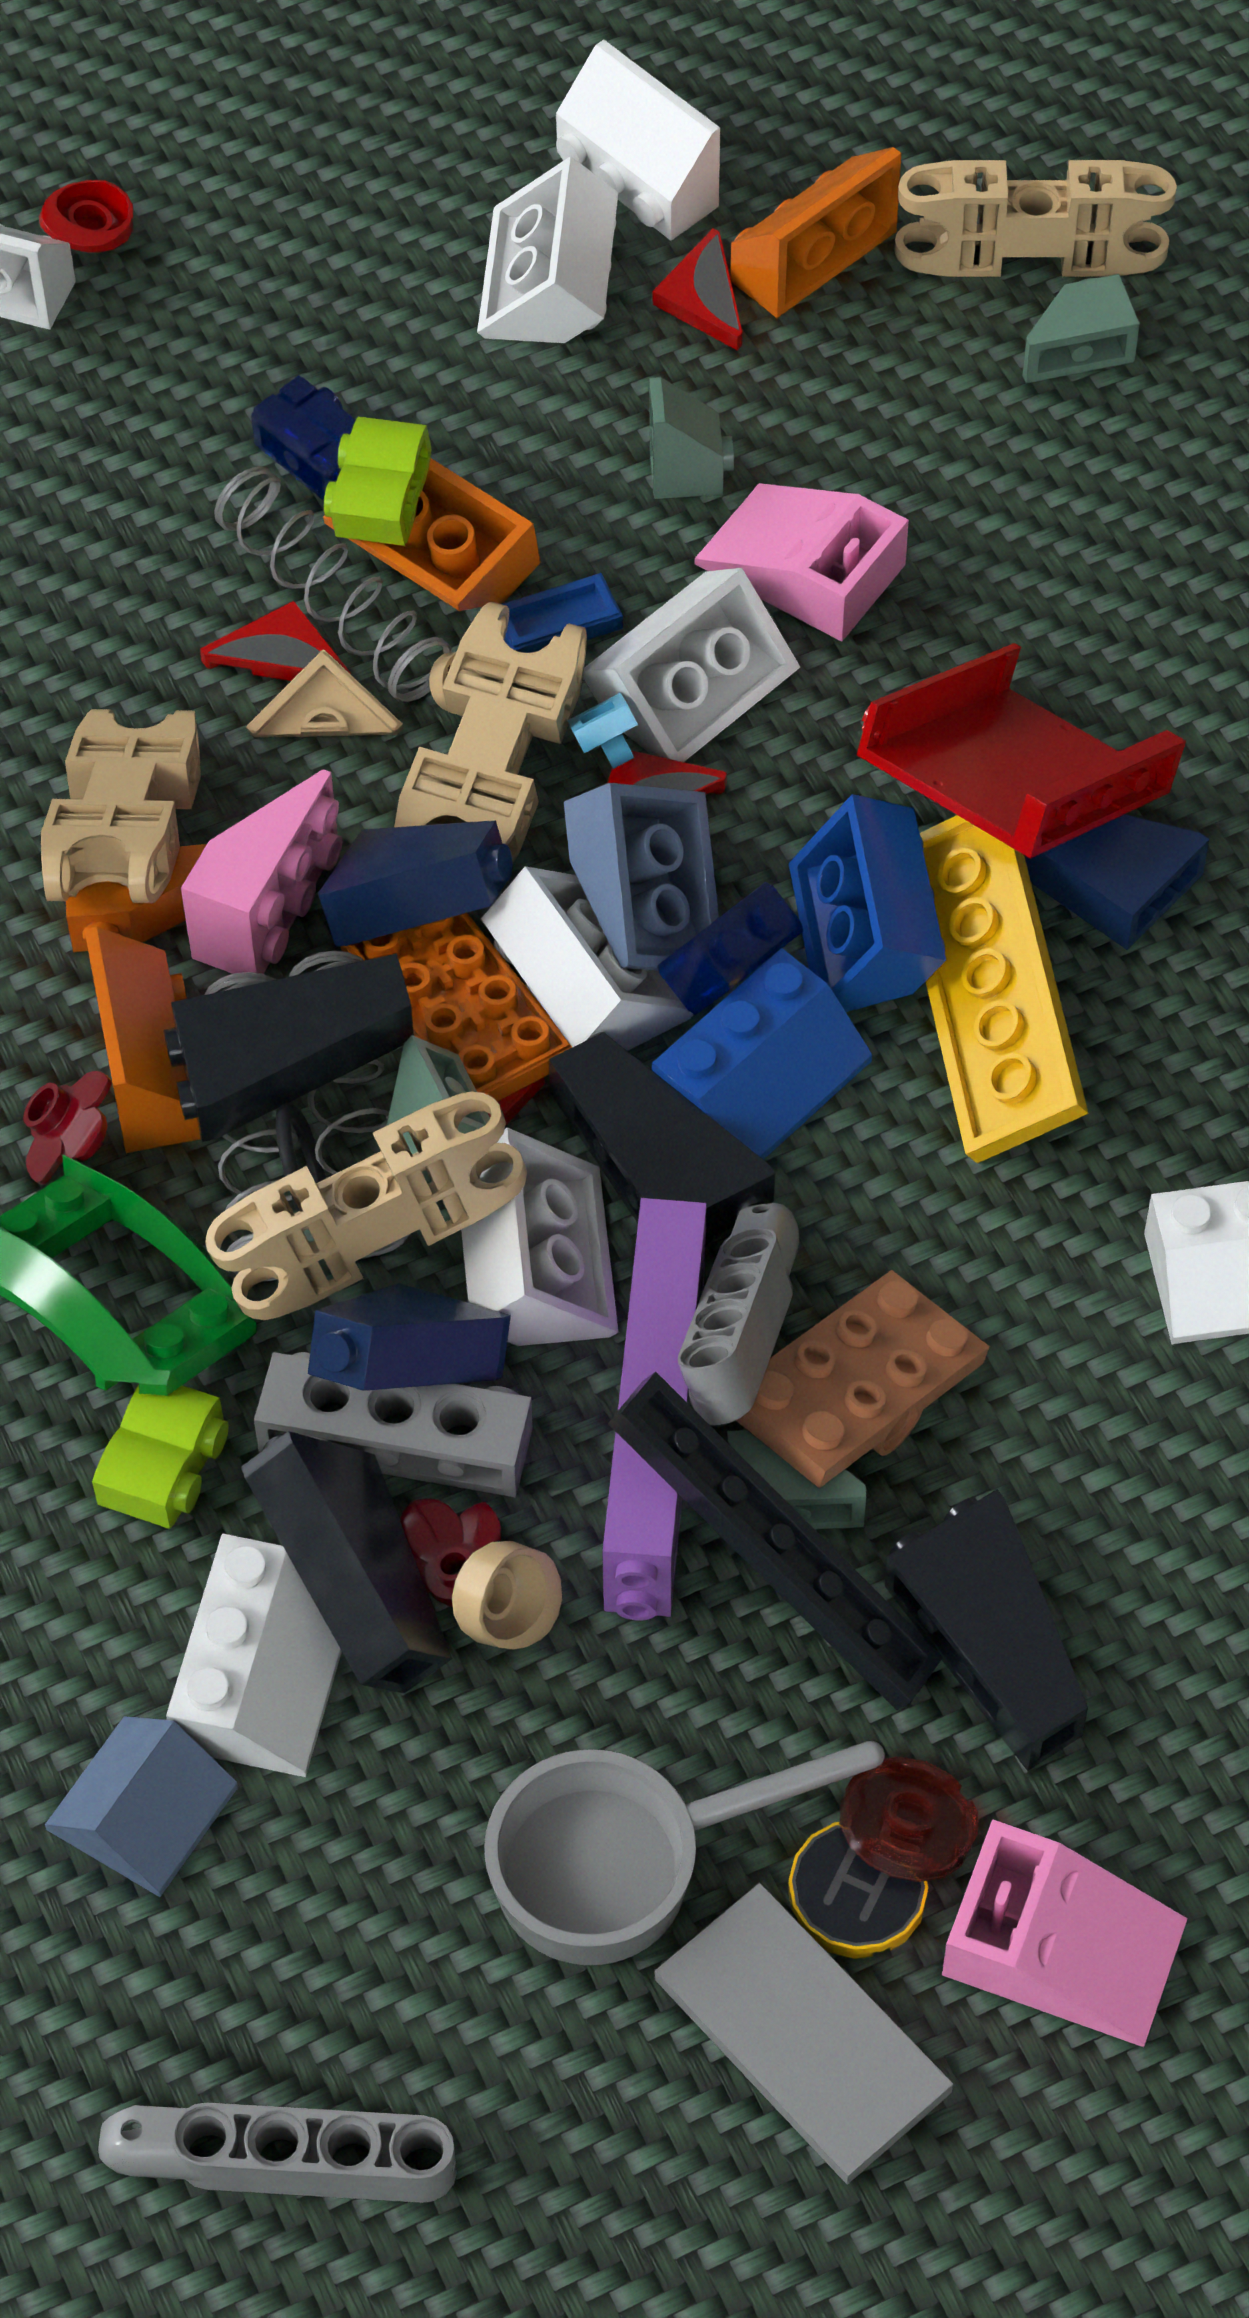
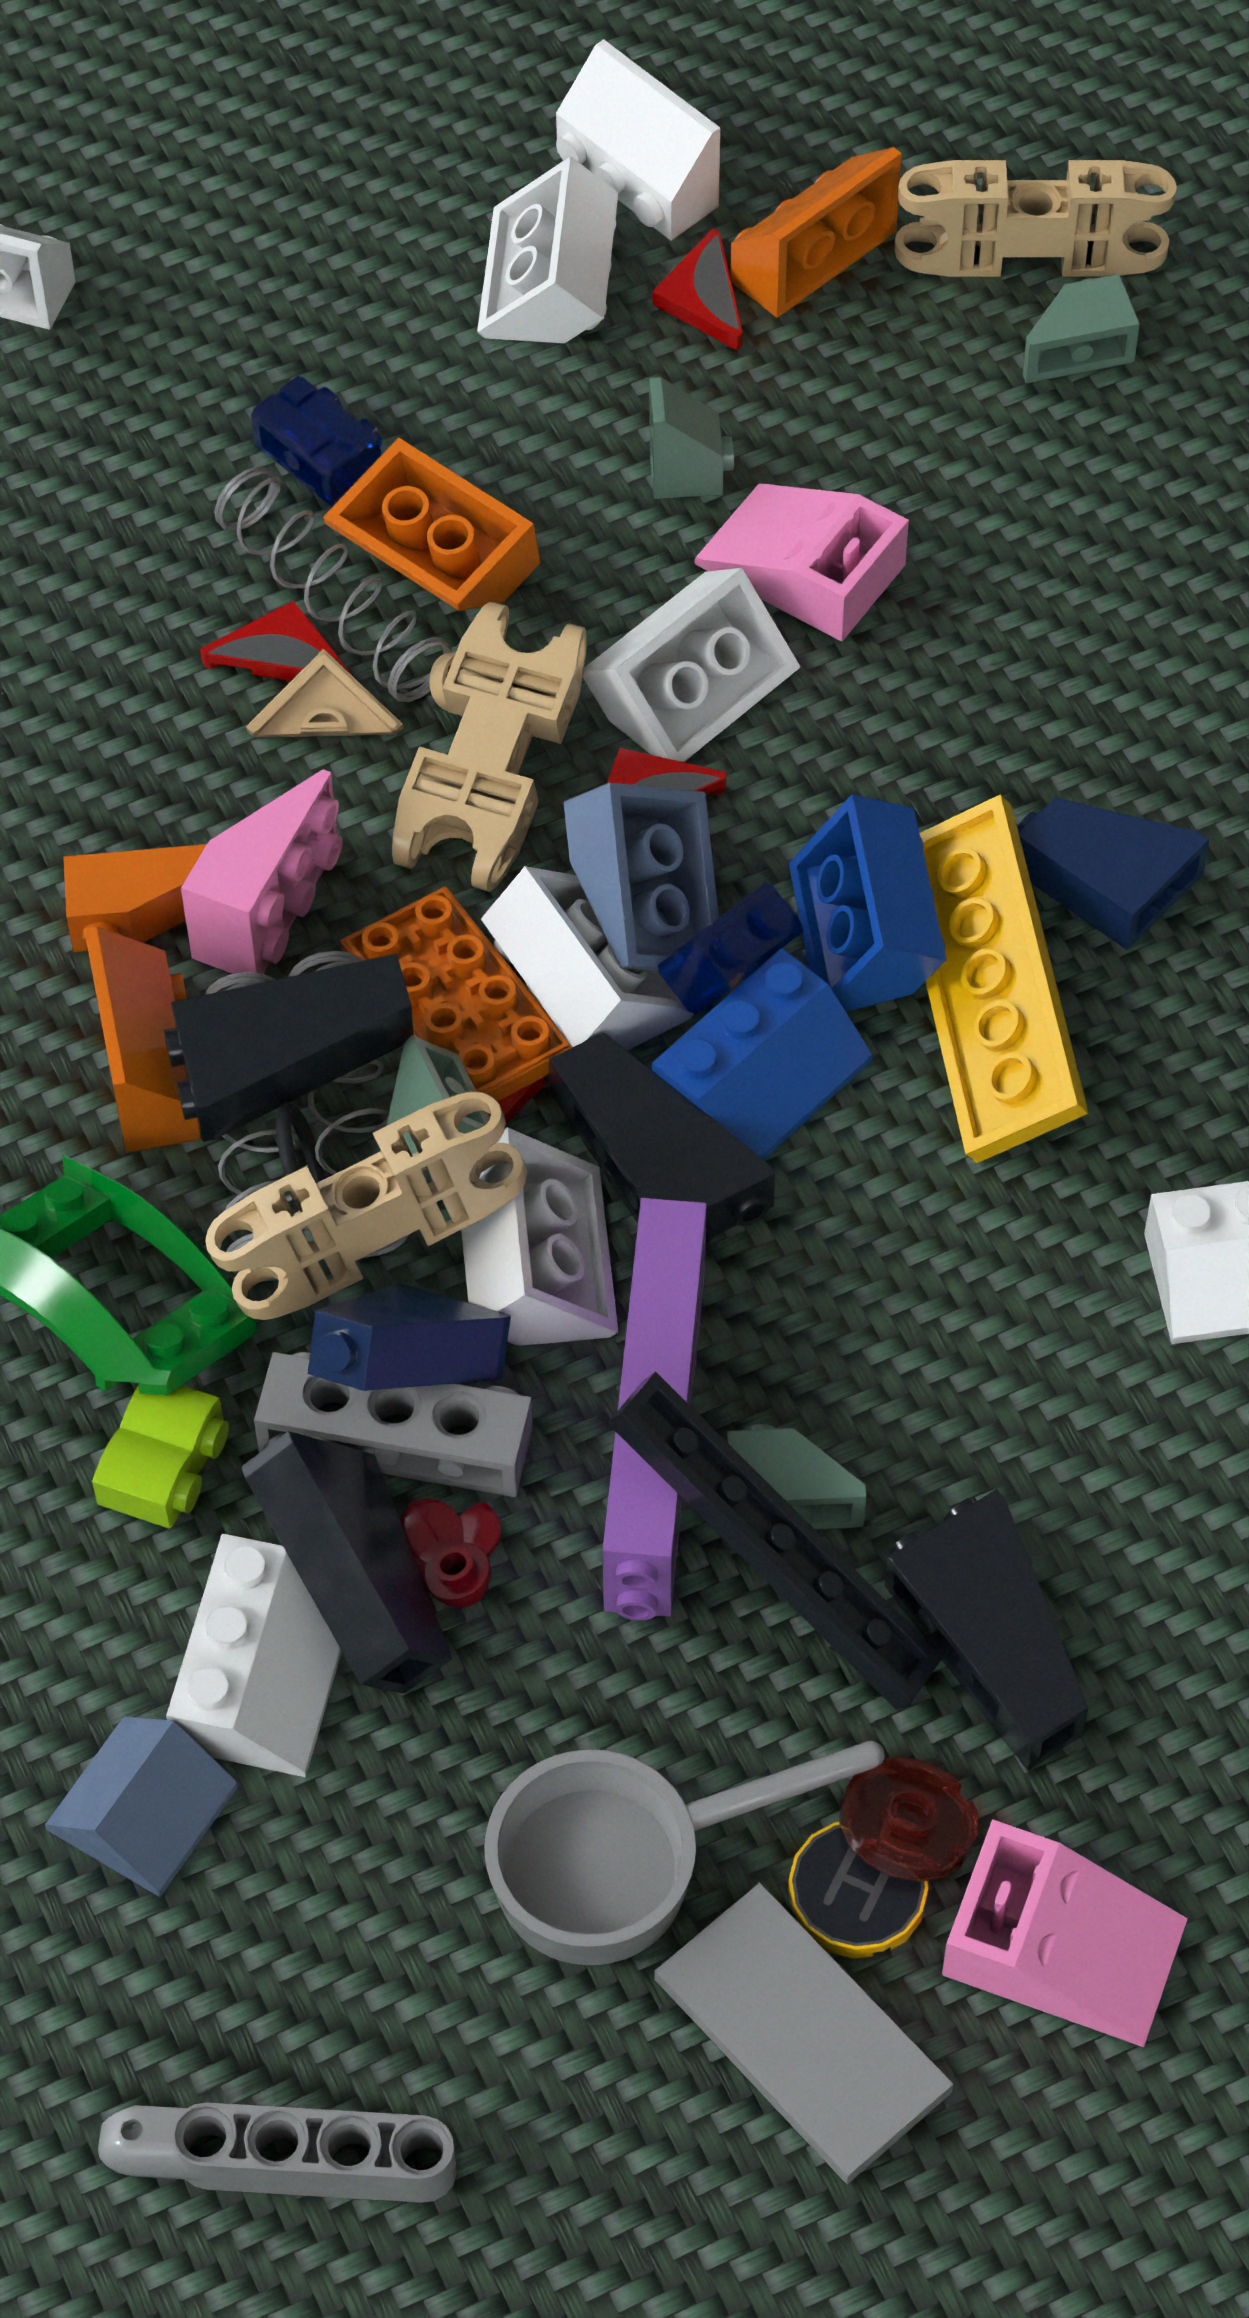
(65, 1123): dark red plate -> none
(88, 216): red hat -> none
(121, 806): tan piece -> none
(378, 480): lime brick -> none
(413, 878): dark blue slope -> none
(507, 1595): tan hat -> none
(546, 613): blue tile -> none
(604, 727): medium azure tile -> none
(740, 1314): light grey piece -> none
(860, 1379): nougat plate -> none
(1008, 759): red panel -> none

